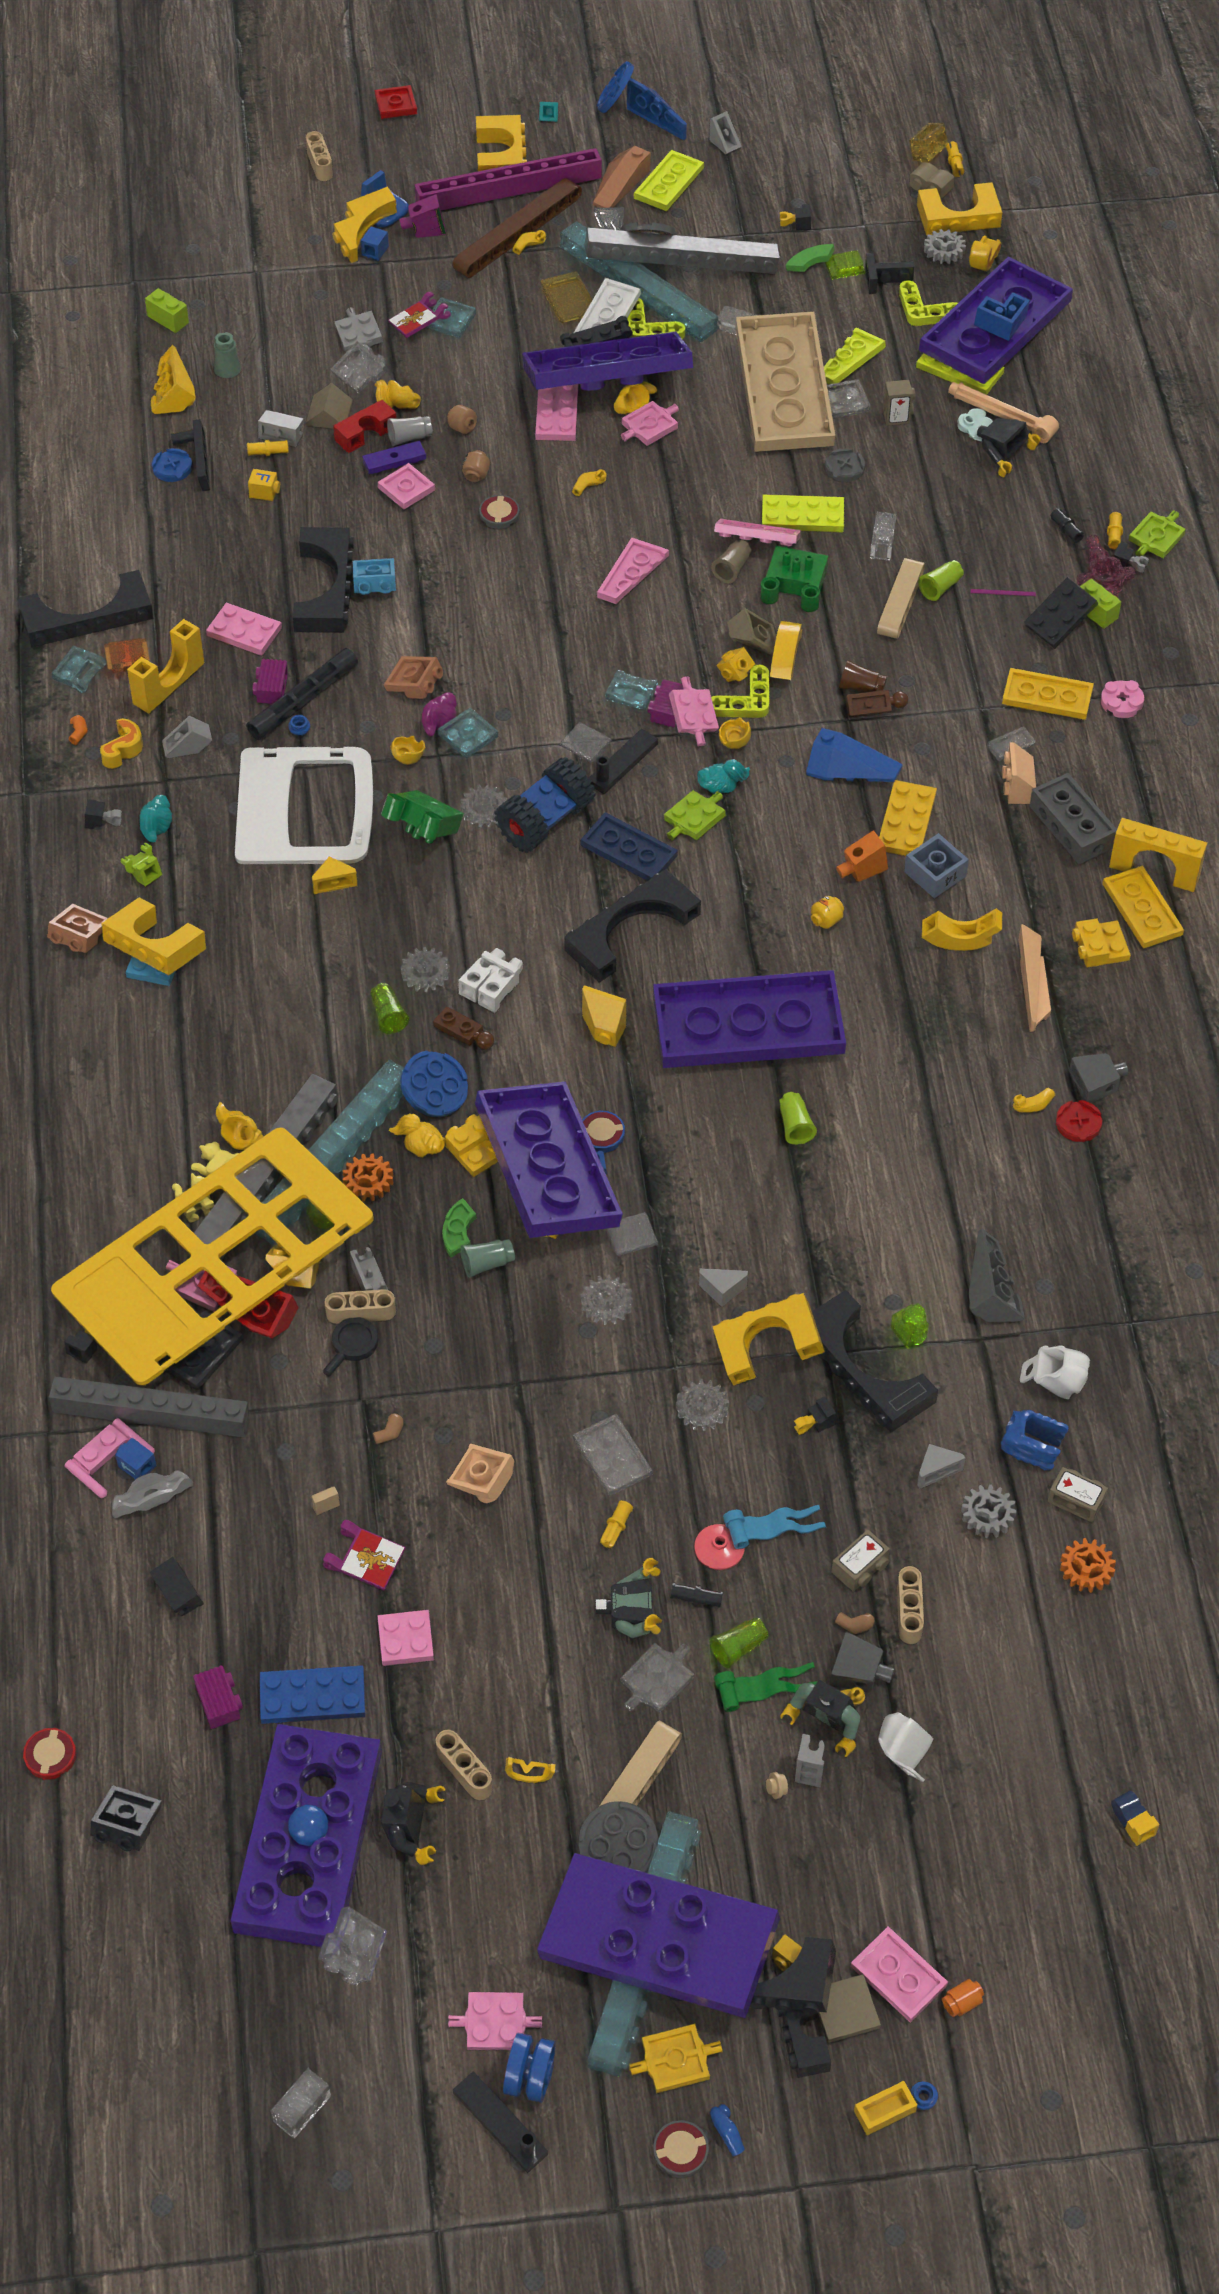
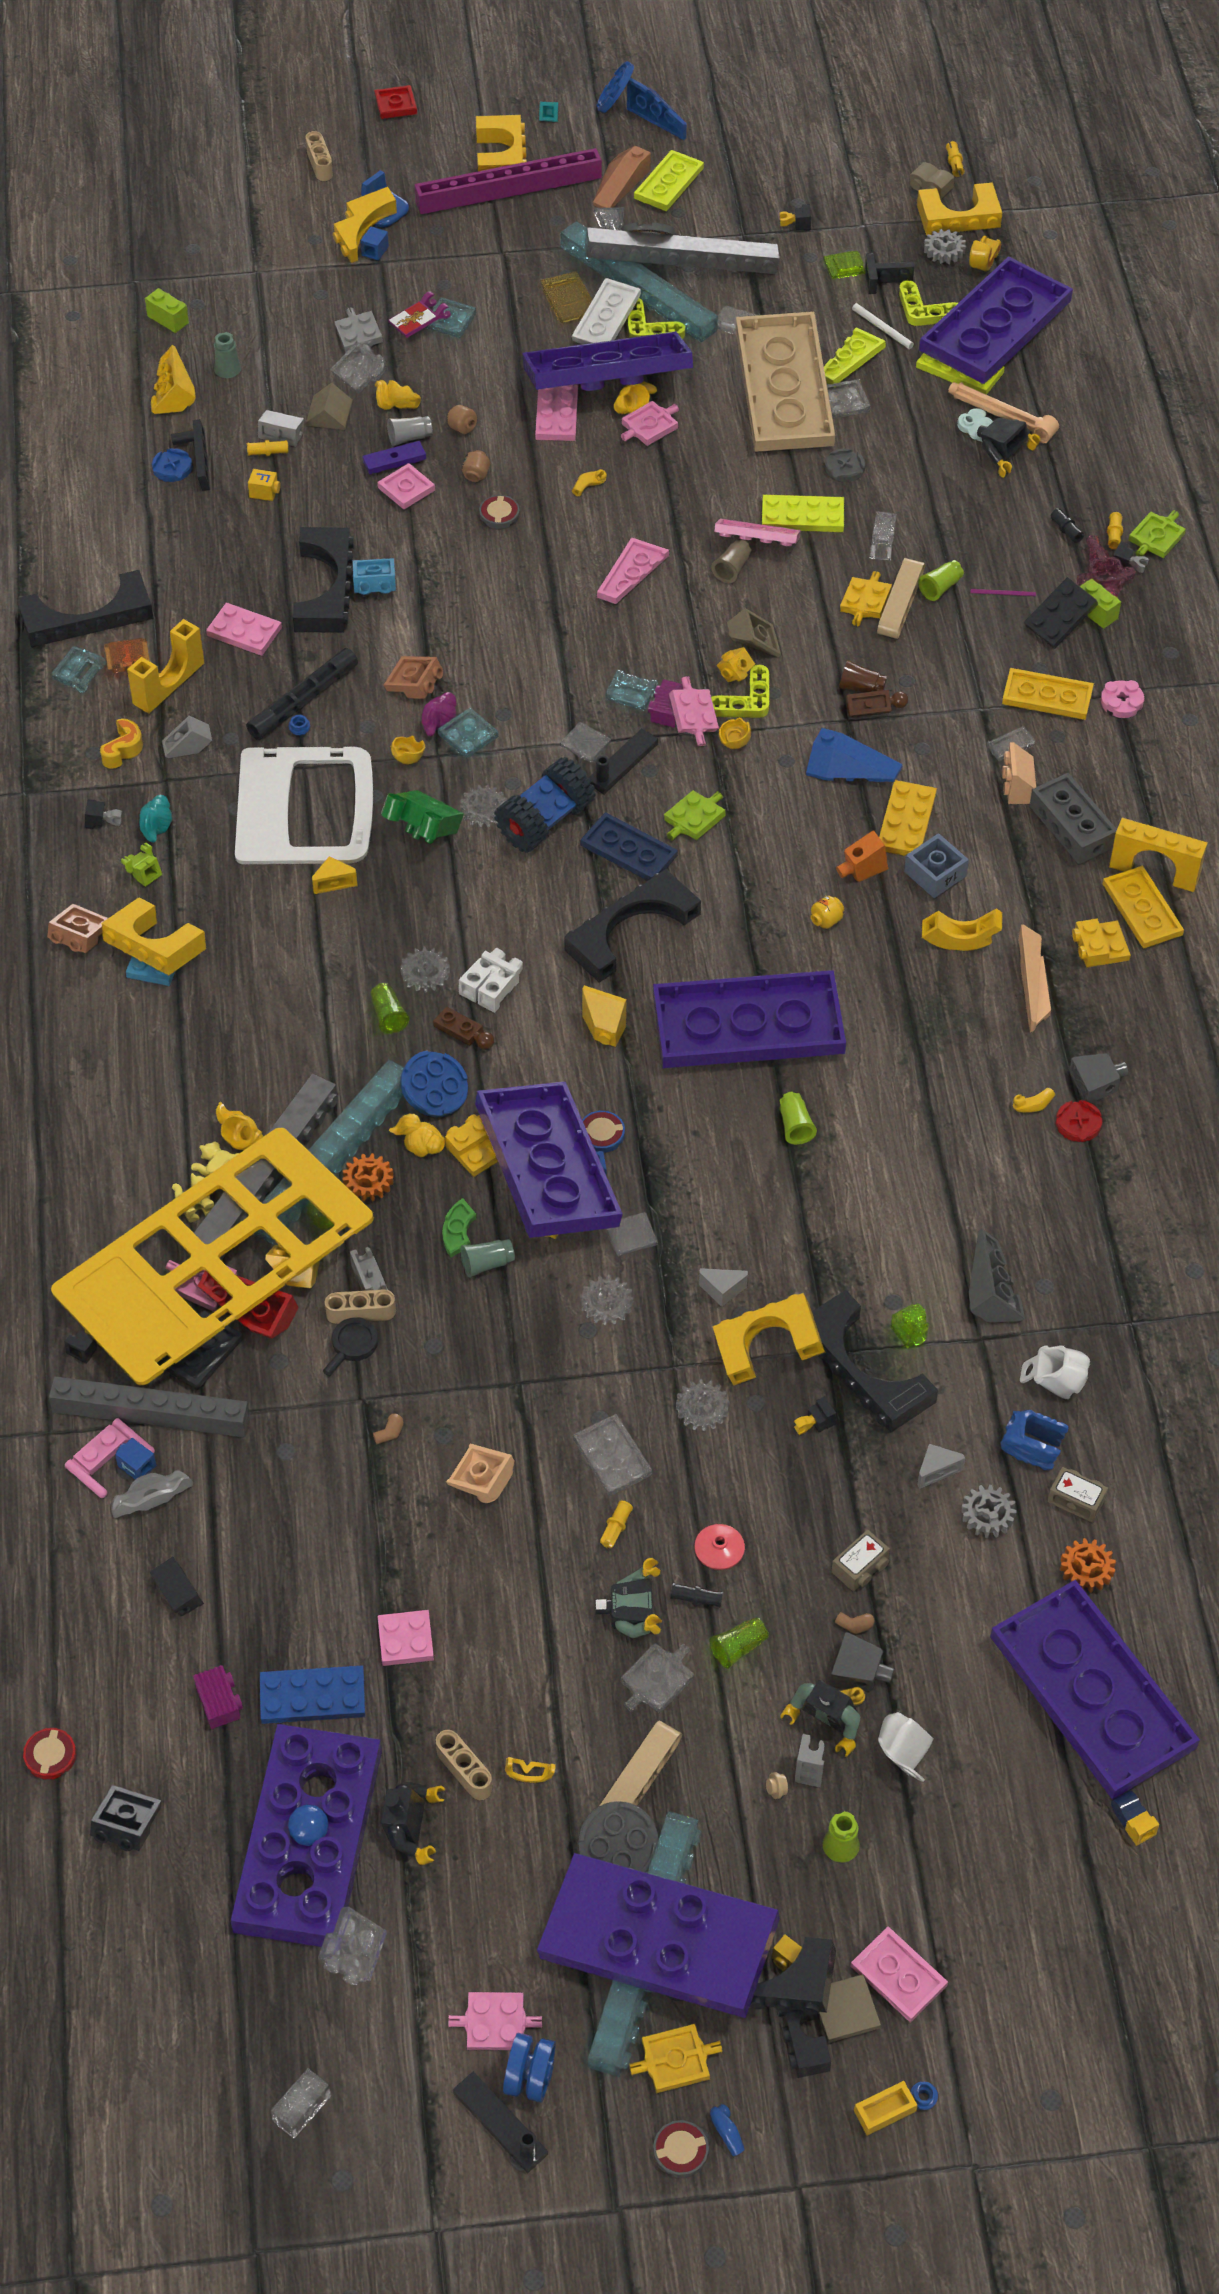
(80, 727): orange arm -> none
(271, 680): magenta brick -> none
(325, 1500): tan tile -> none
(350, 431): red arch -> none
(368, 1558): flag -> none
(425, 218): magenta torso -> none
(526, 220): reddish brown beam -> none
(529, 239): yellow arm -> none
(599, 333): black plate -> none
(722, 776): teal hair -> none
(723, 133): light grey slope -> none
(757, 1687): green flag -> none
(768, 1526): dark azure flag -> none
(785, 650): yellow arch -> none
(795, 574): green piece -> none
(809, 257): bright green tile -> none
(842, 1840): none -> lime plant
(865, 598): none -> yellow plate
(883, 326): none -> white bar
(898, 402): dark tan brick -> none
(910, 1615): tan beam -> none
(928, 142): clear yellow brick -> none
(963, 1998): orange brick -> none
(1002, 318): blue brick -> none
(1094, 1689): none -> dark purple plate

